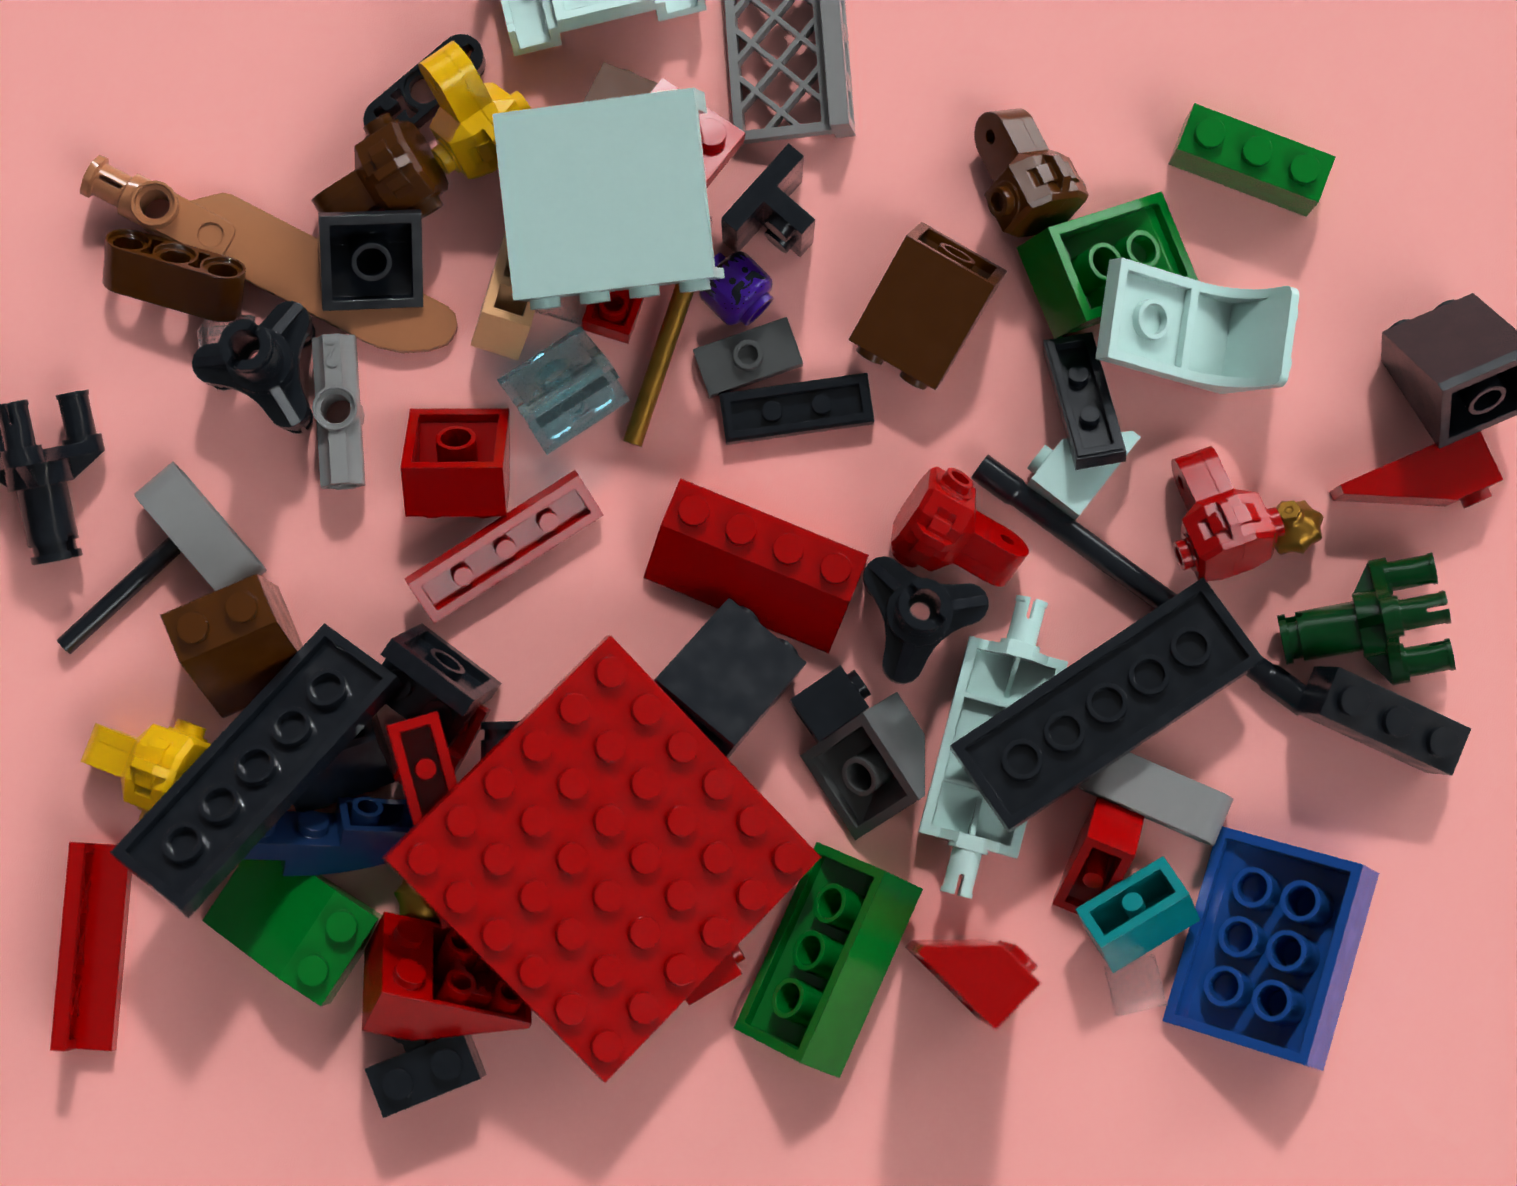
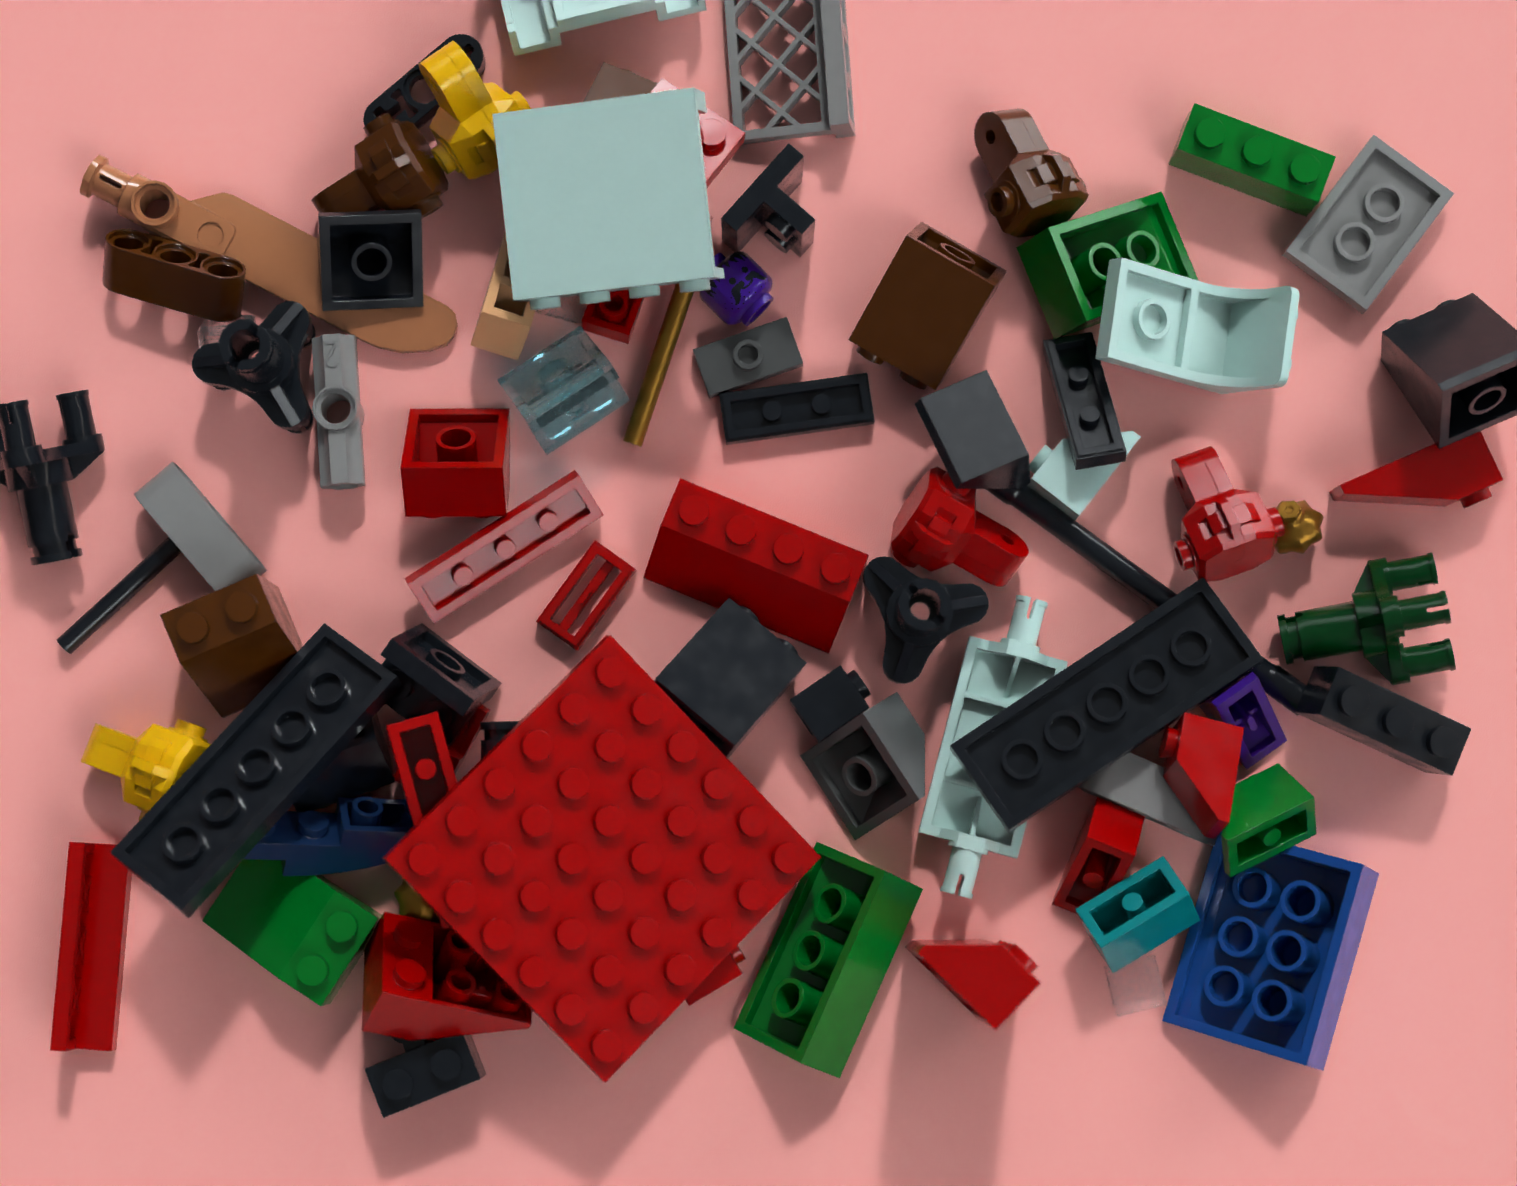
(602, 607): none -> red tile
(975, 435): none -> black slope
(1203, 768): none -> red slope
(1247, 706): none -> dark purple slope
(1266, 818): none -> green slope
(1368, 224): none -> light grey plate

